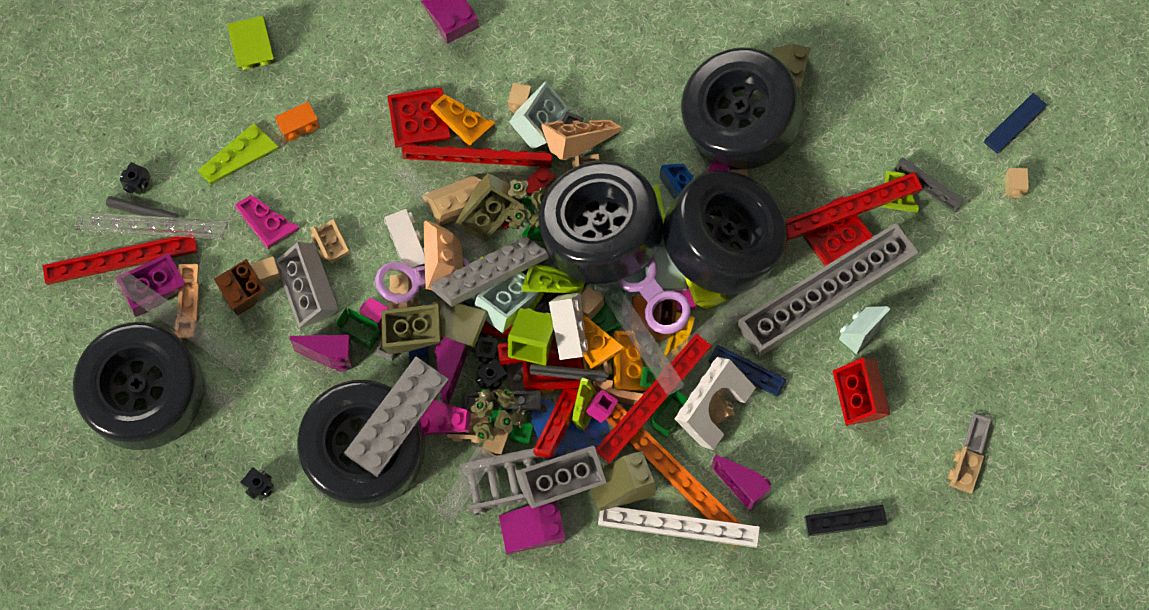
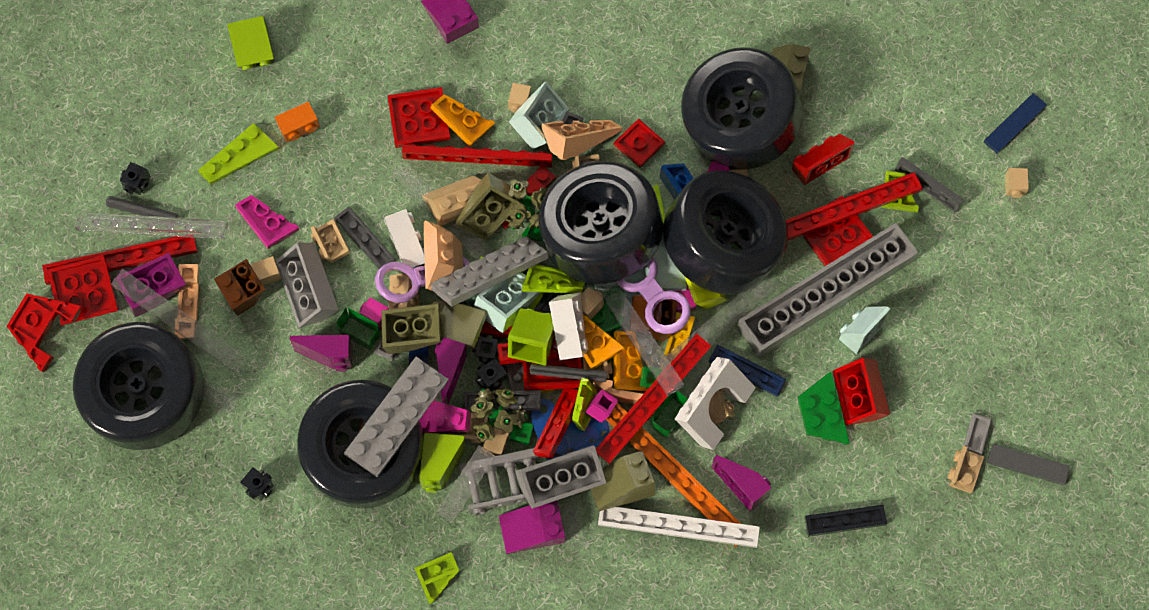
(33, 321): none -> red wing
(86, 285): none -> red plate
(364, 238): none -> dark grey tile
(436, 575): none -> lime wing
(439, 459): none -> lime slope
(639, 143): none -> red tile
(822, 158): none -> red slope
(822, 411): none -> green wing
(1028, 464): none -> dark grey tile

